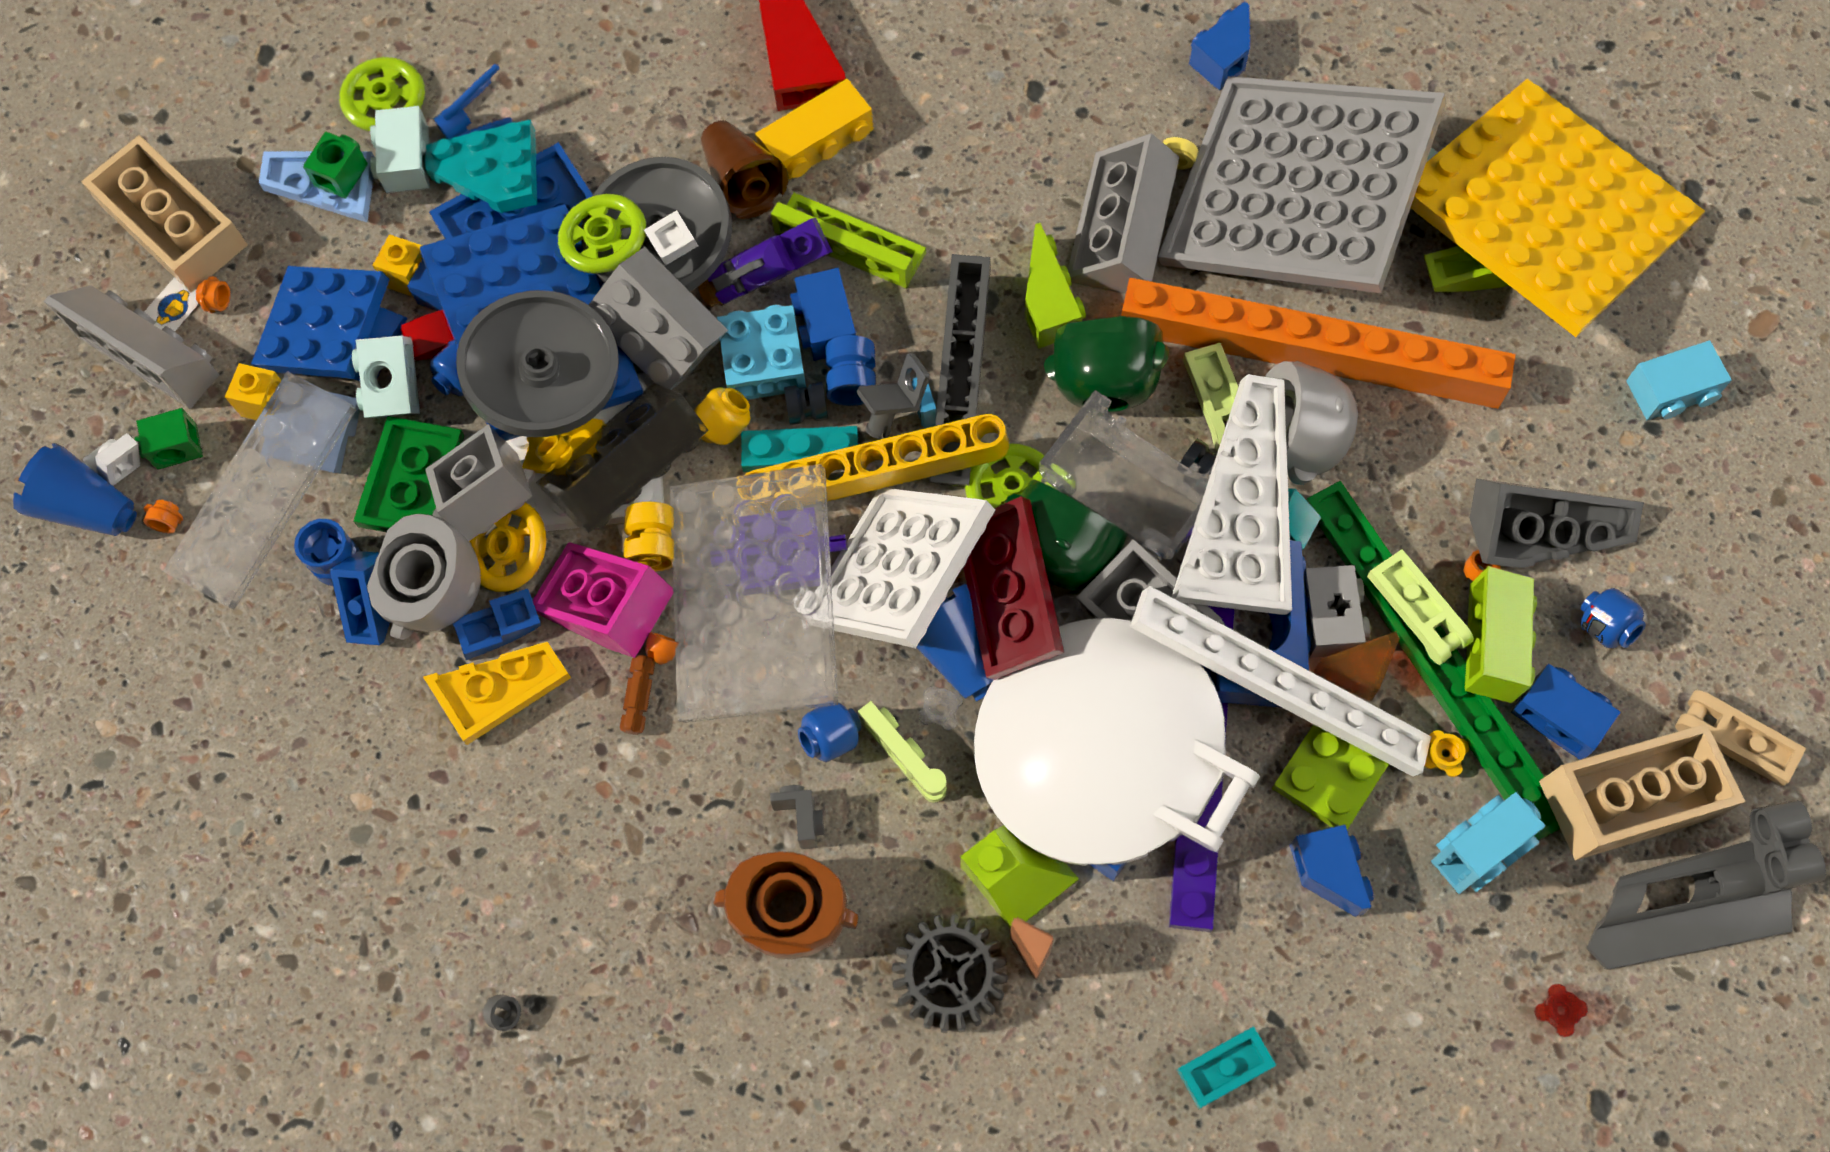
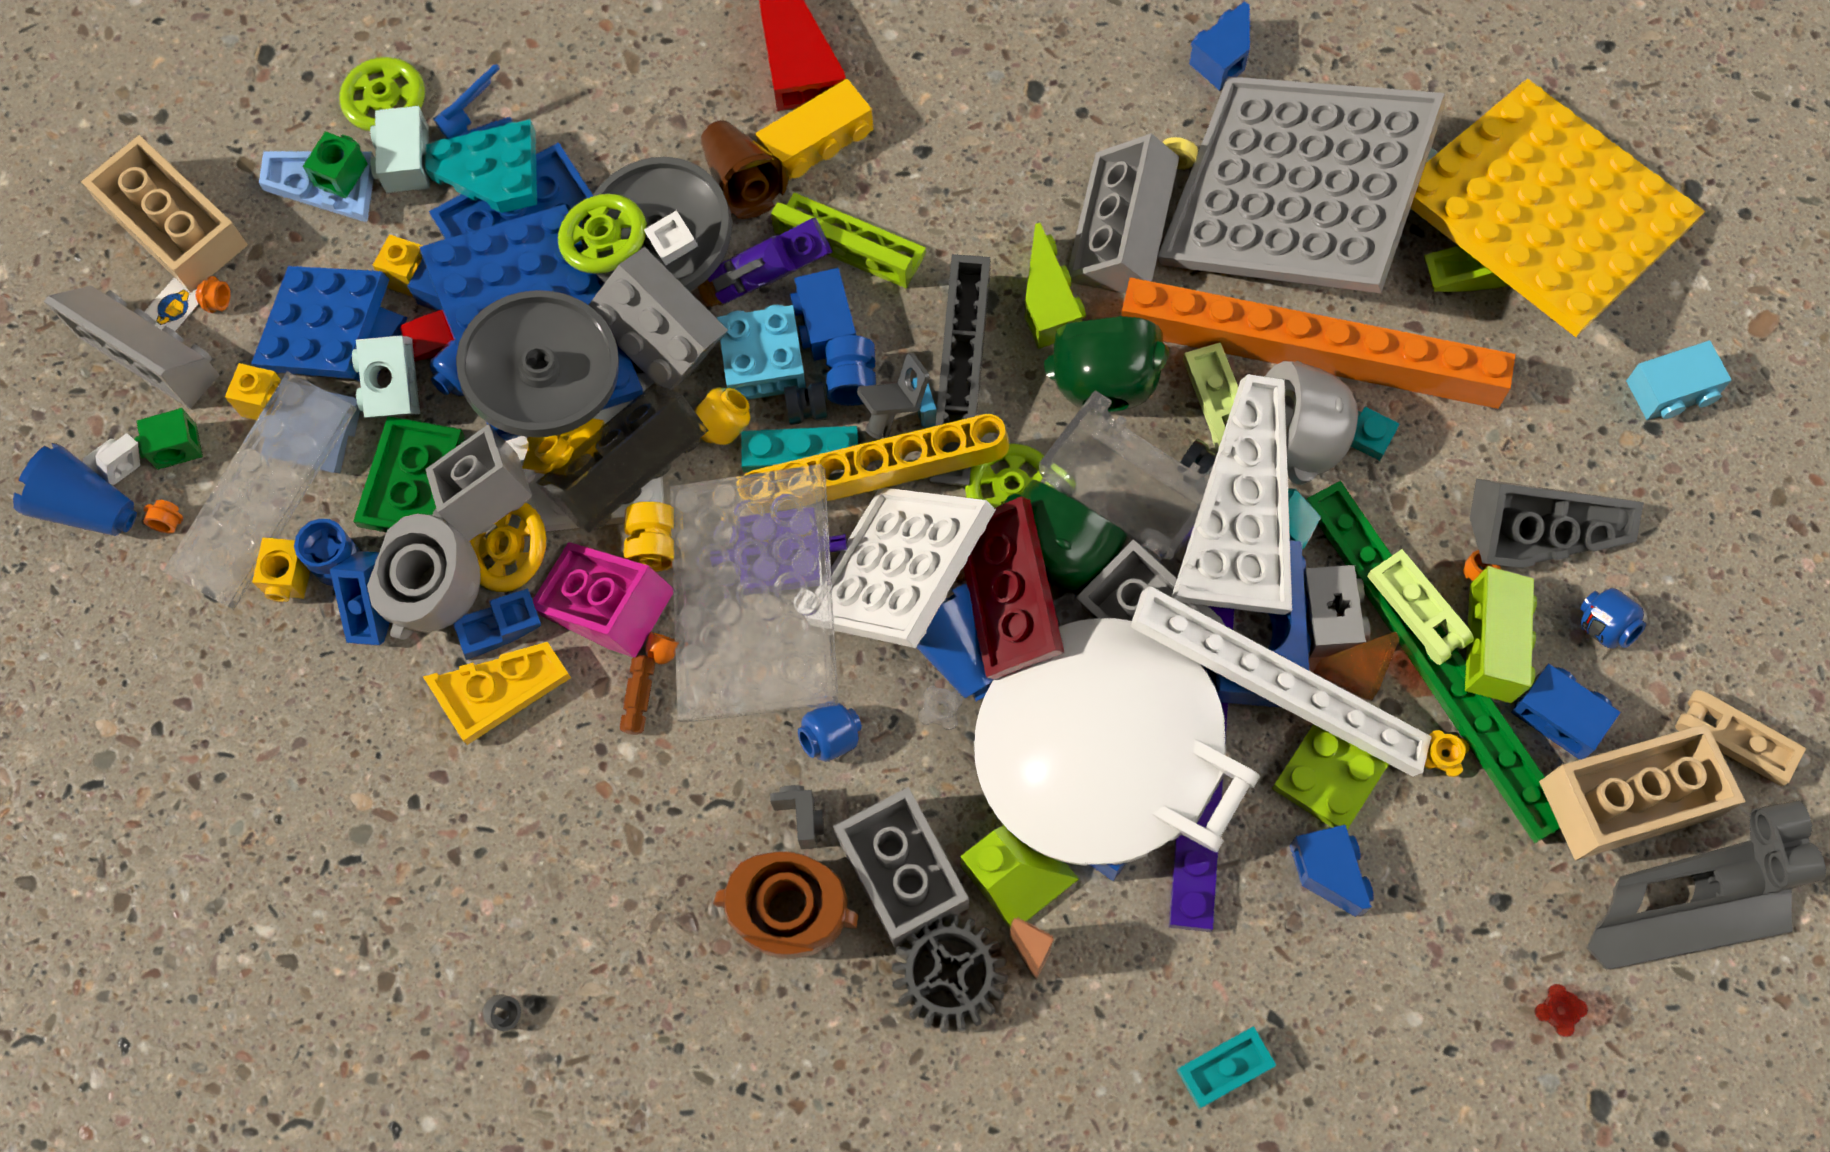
(272, 557): none -> yellow brick
(901, 866): none -> light grey brick
(905, 754): yellowish green plate -> none
(1373, 433): none -> teal plate
(1497, 834): medium azure brick -> none

